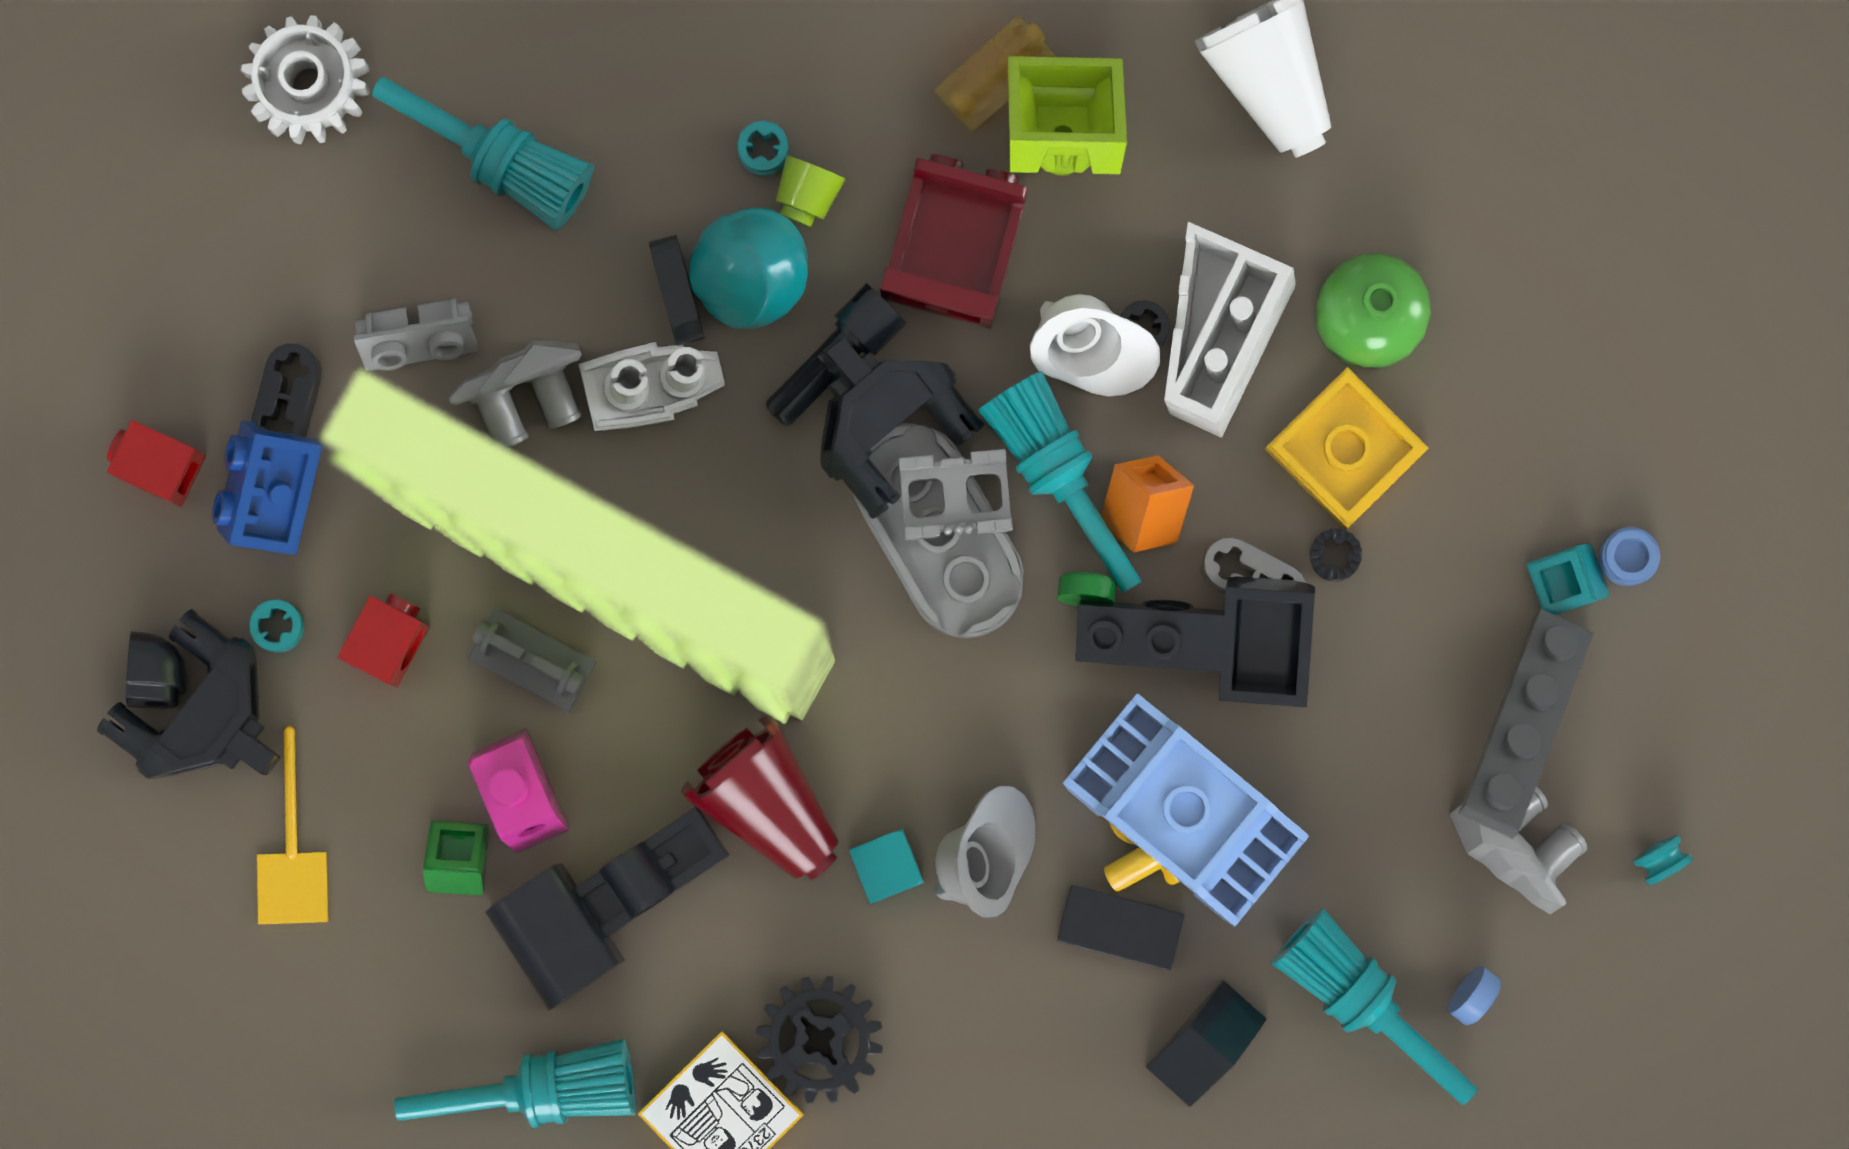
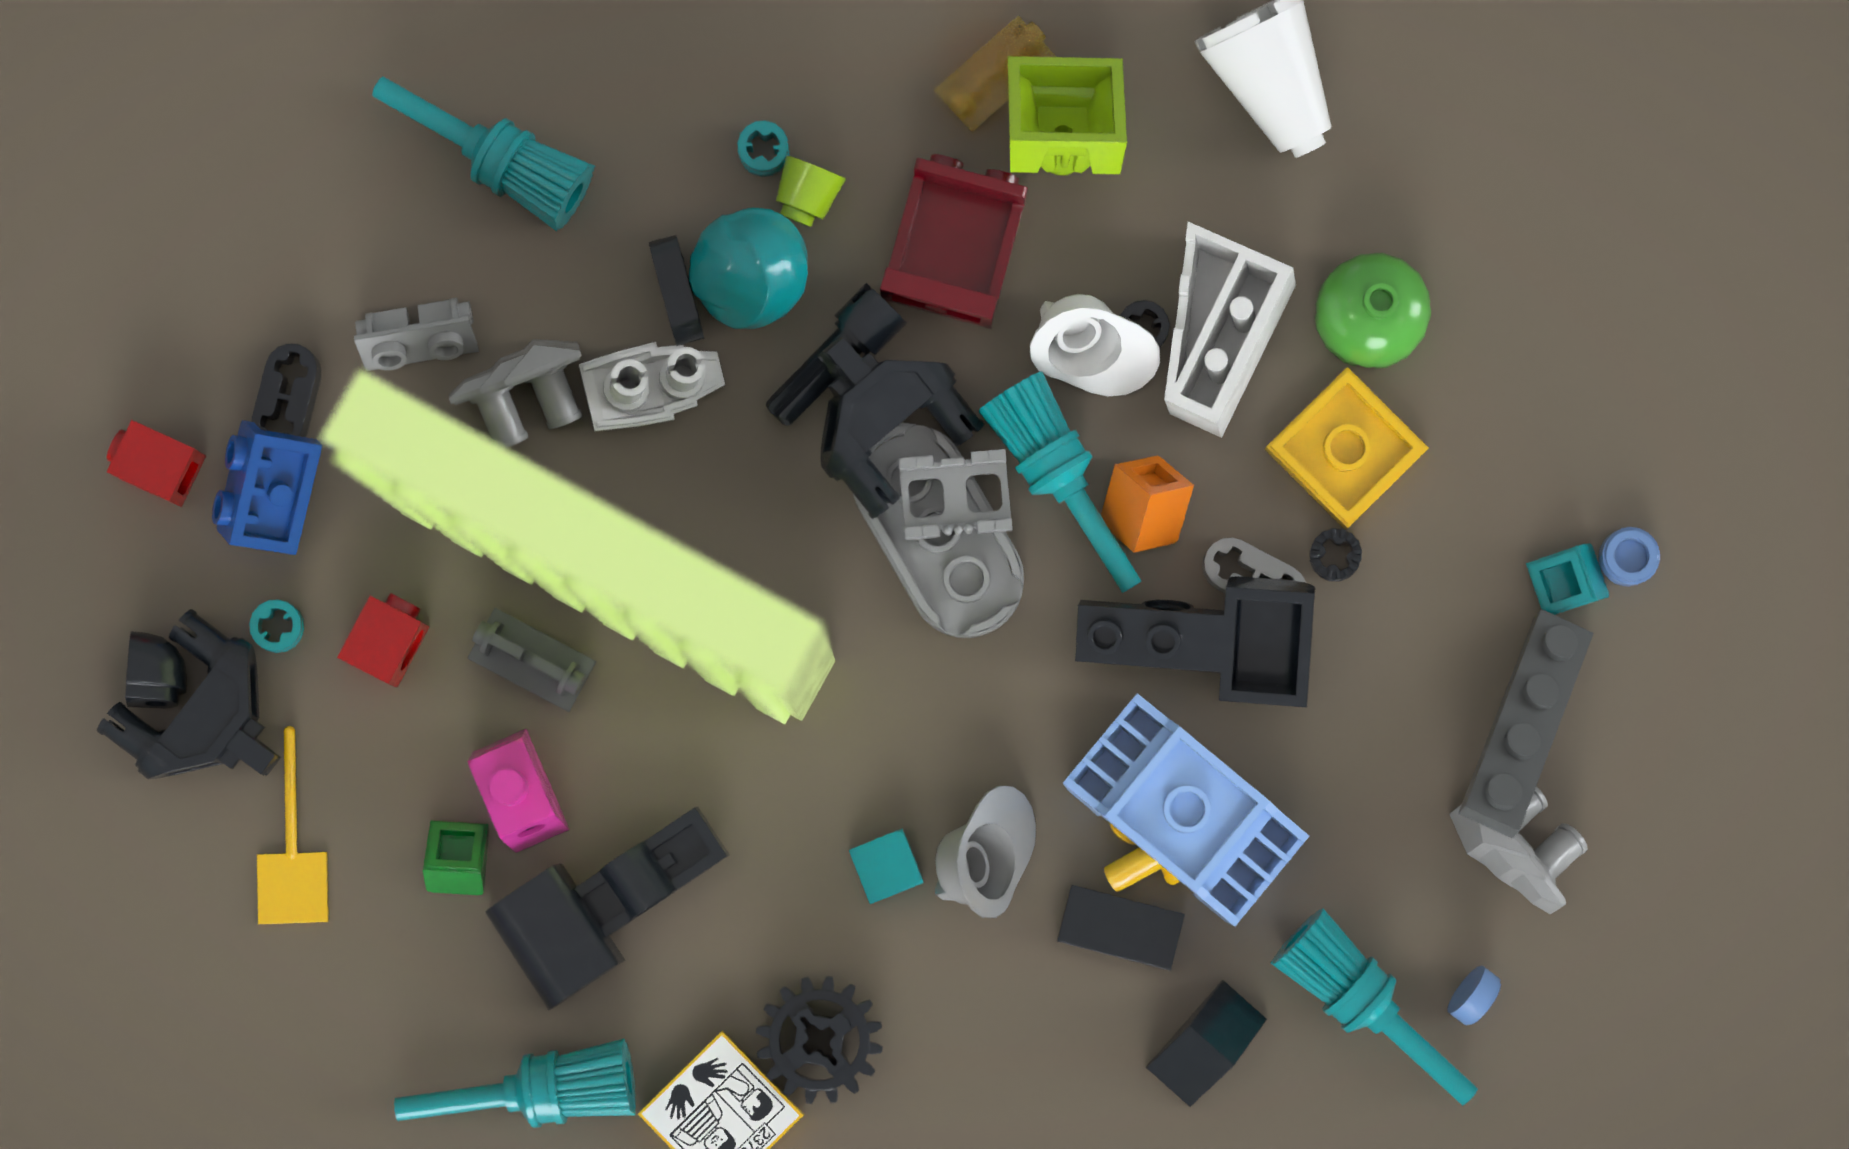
(322, 104): white gear -> none
(766, 801): dark red cone -> none
(1085, 586): green tile -> none
(1662, 860): teal bush -> none

